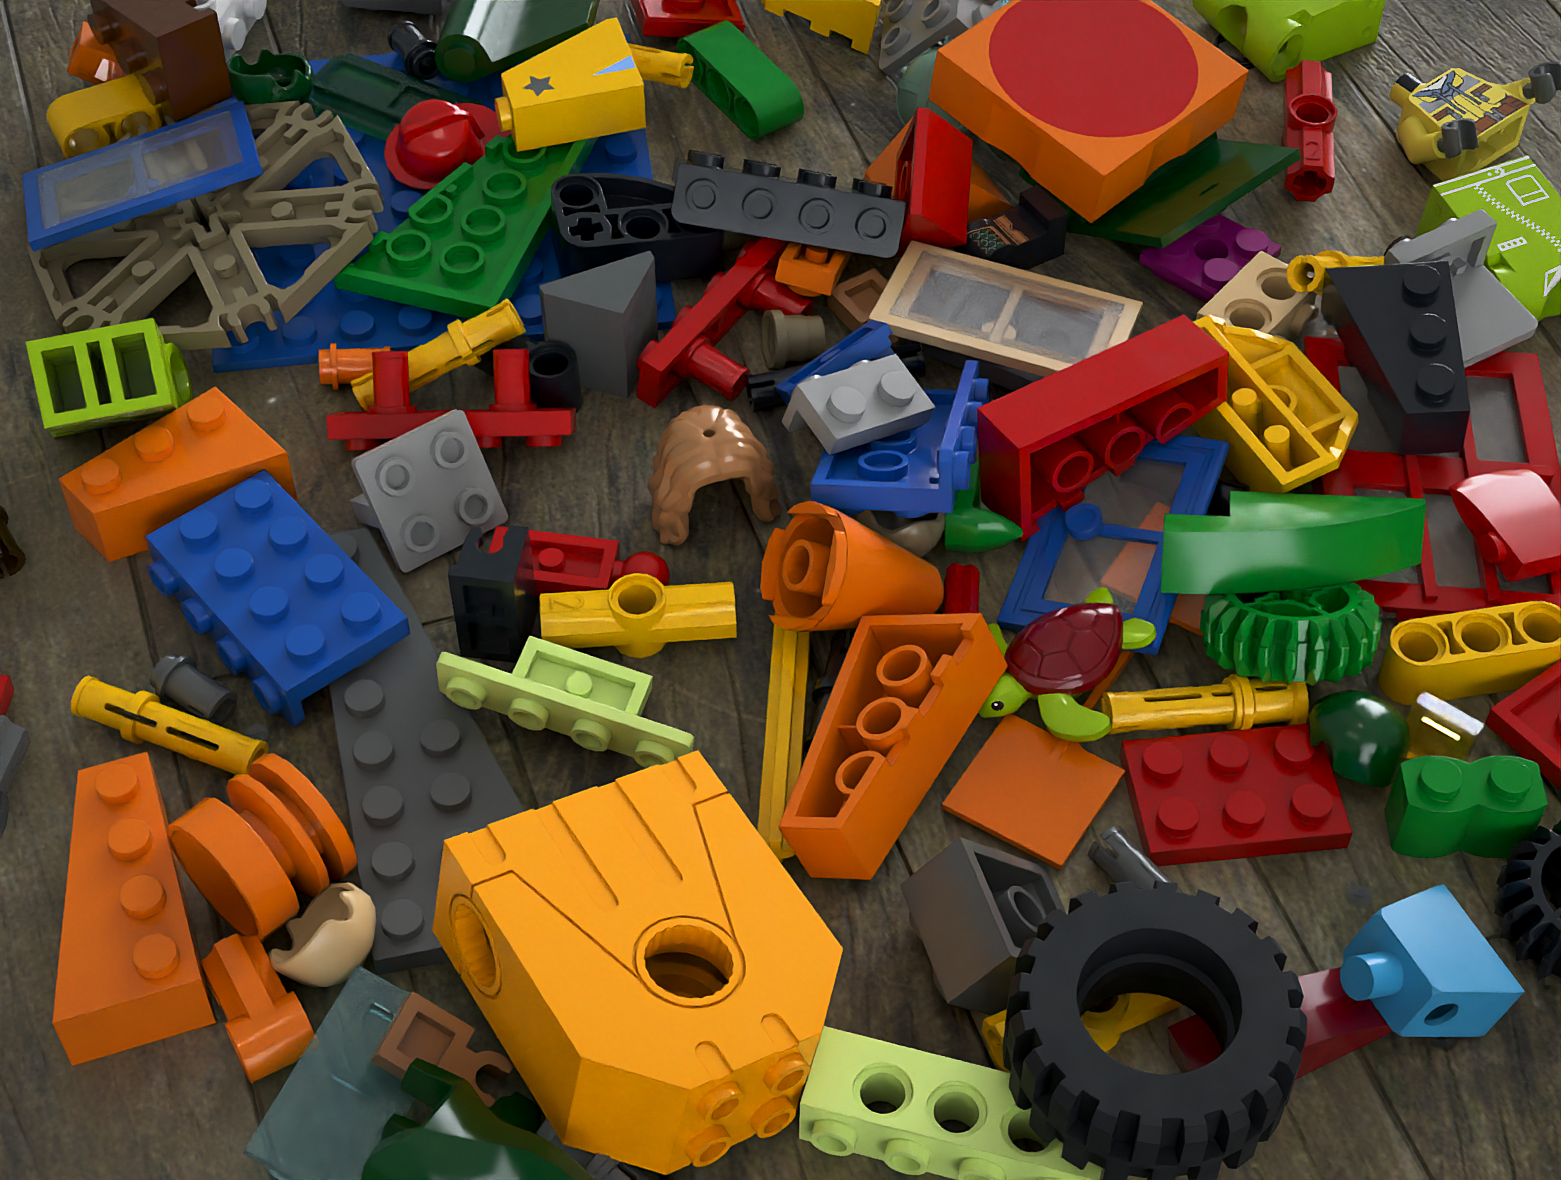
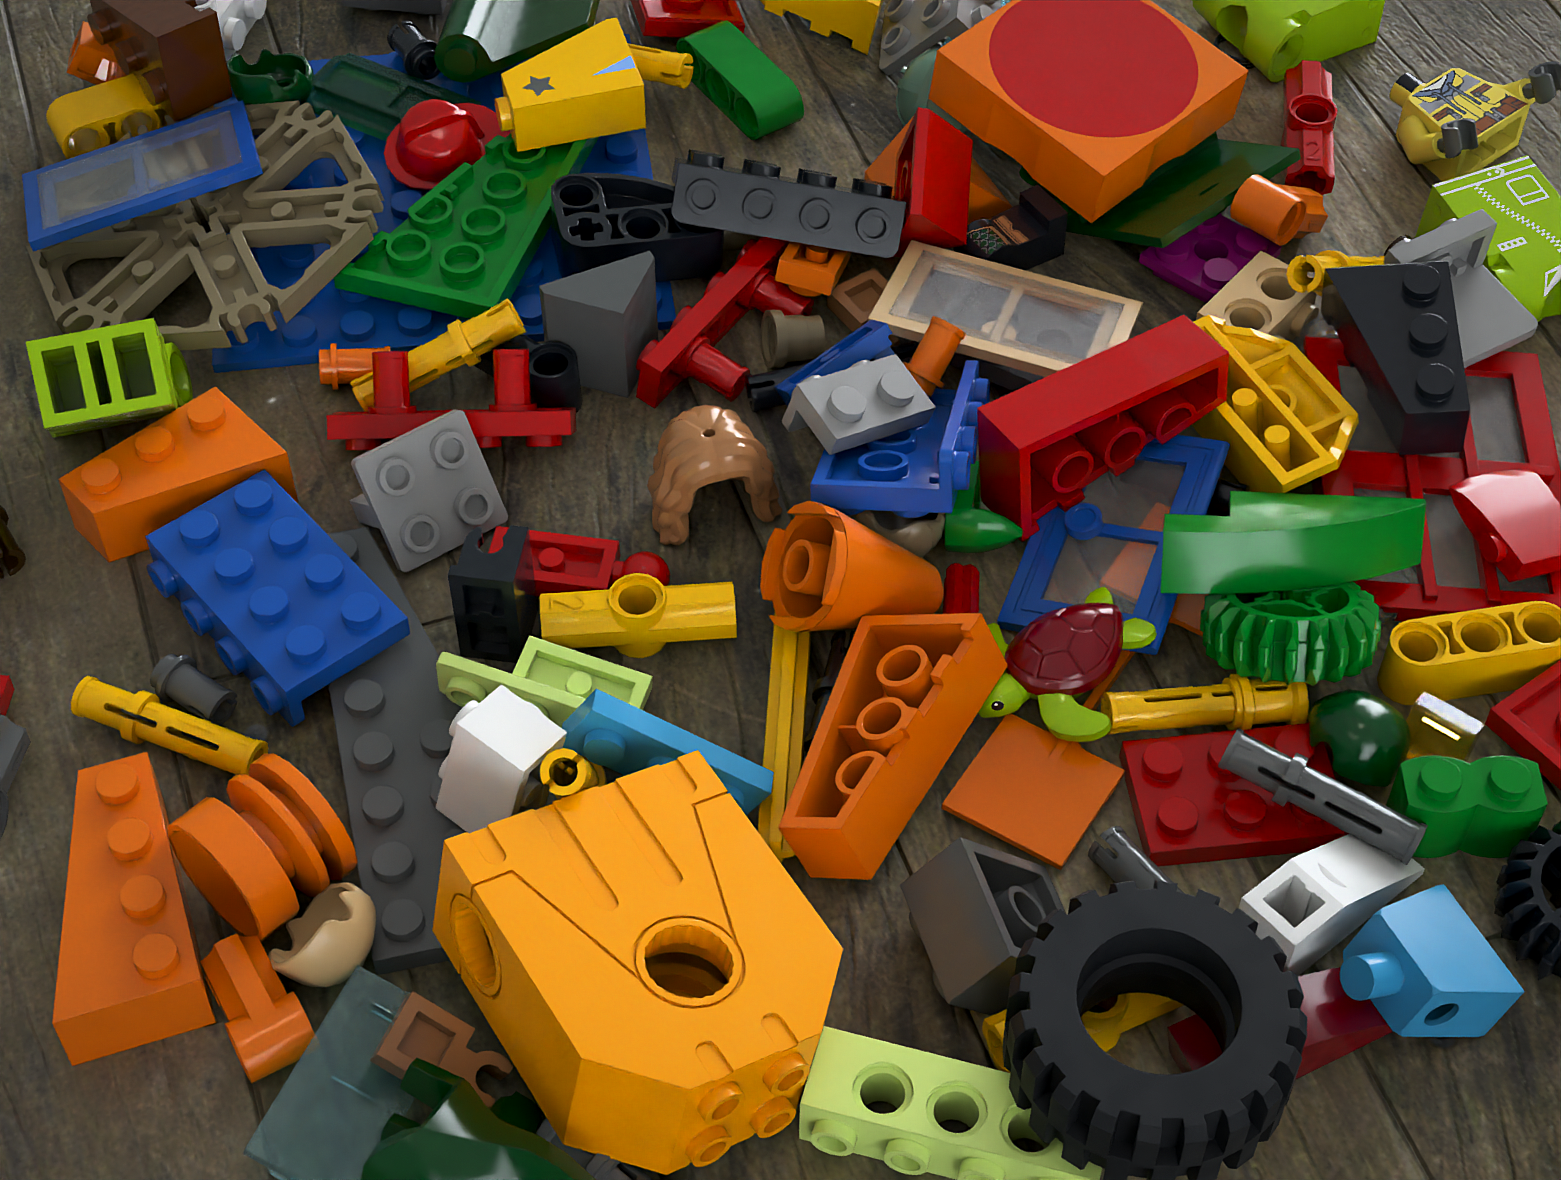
(496, 760): none -> white brick
(561, 780): none -> yellow pin
(633, 740): none -> dark azure plate
(934, 354): none -> orange pin
(1278, 210): none -> orange piece
(1322, 796): none -> dark grey pin
(1325, 897): none -> white slope

